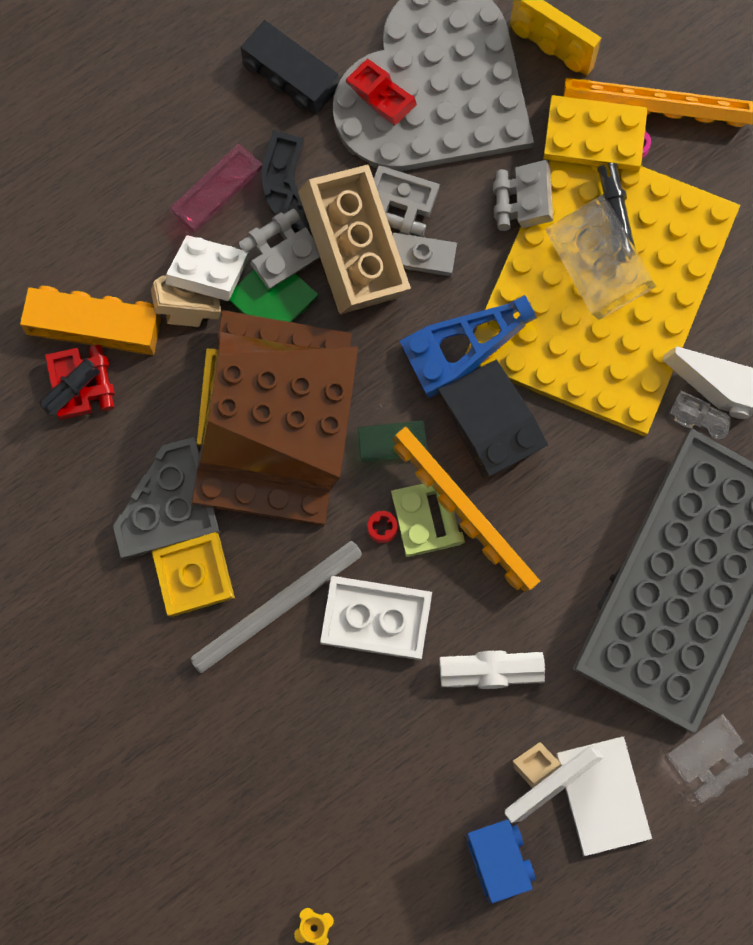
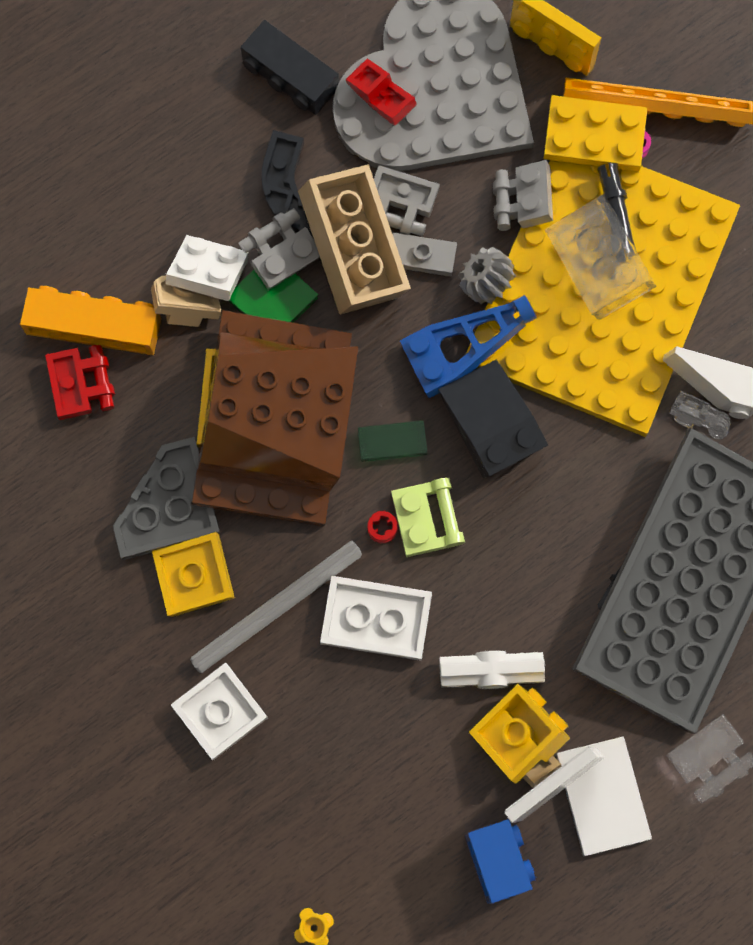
(69, 387): black axle -> none
(216, 188): clear pink plate -> none
(219, 711): none -> white plate
(473, 521): light orange plate -> none
(486, 275): none -> light grey gear
(520, 732): none -> yellow plate

